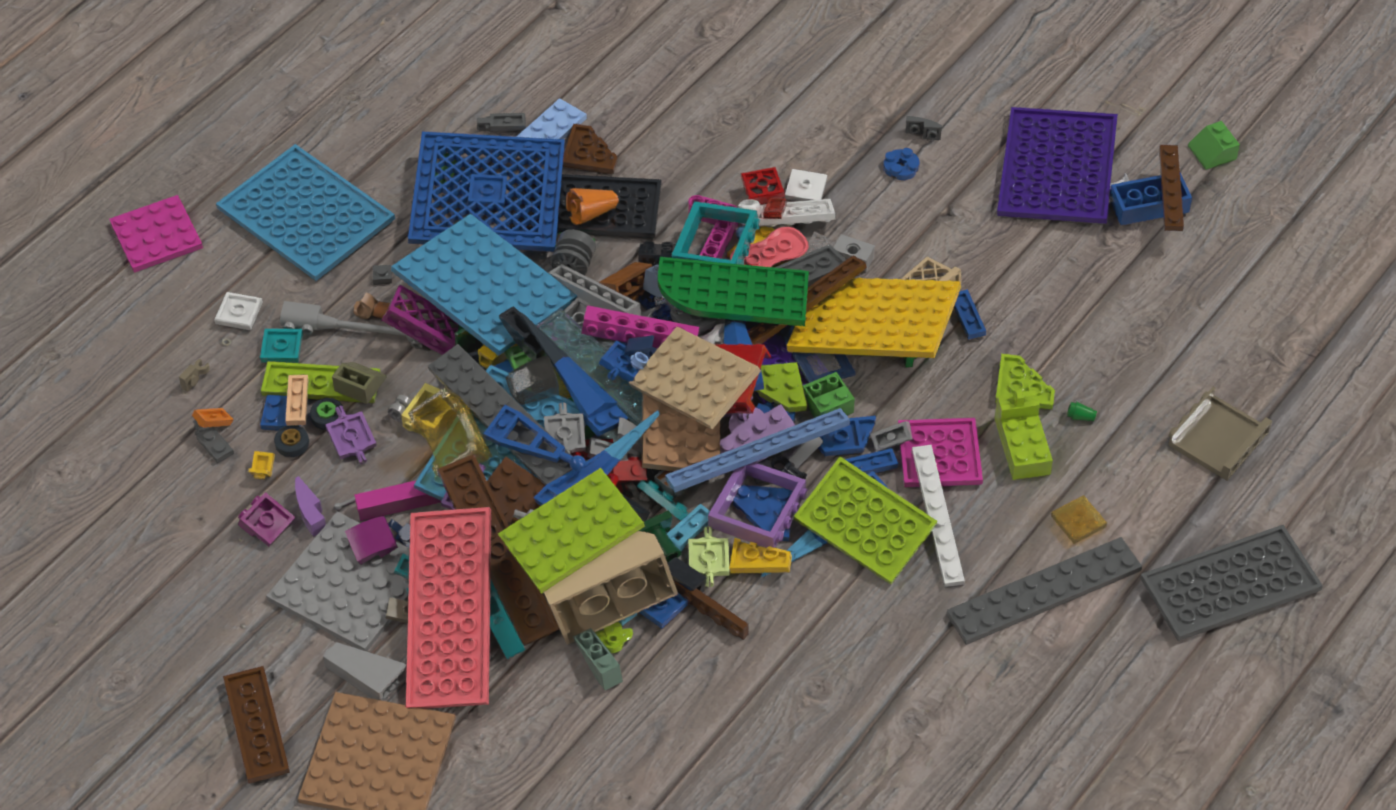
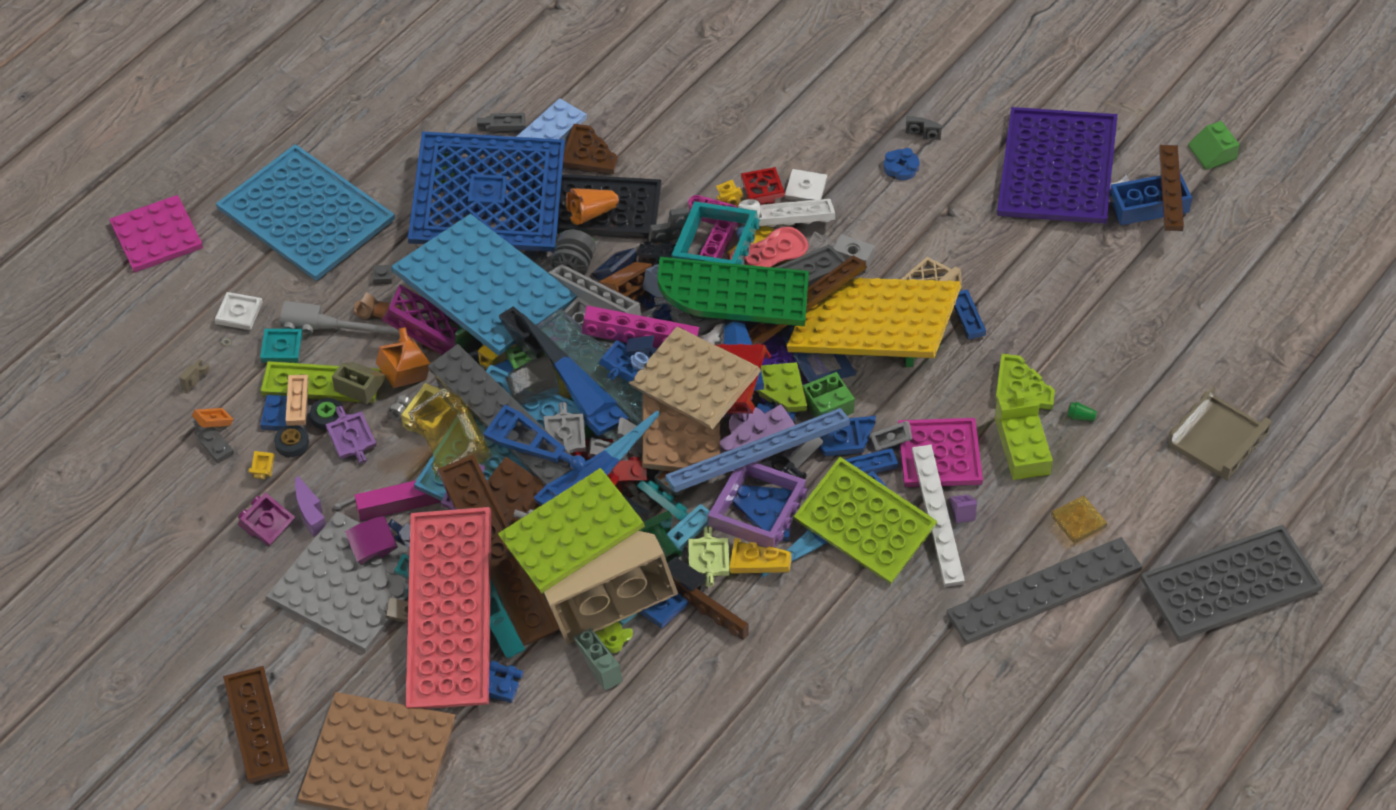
(366, 671): light grey slope -> none
(402, 361): none -> orange piece
(503, 688): none -> blue plate
(615, 263): none -> dark blue slope
(669, 230): none -> dark grey plate
(729, 193): none -> yellow brick
(775, 208): clear red tile -> none
(963, 508): none -> medium lavender slope

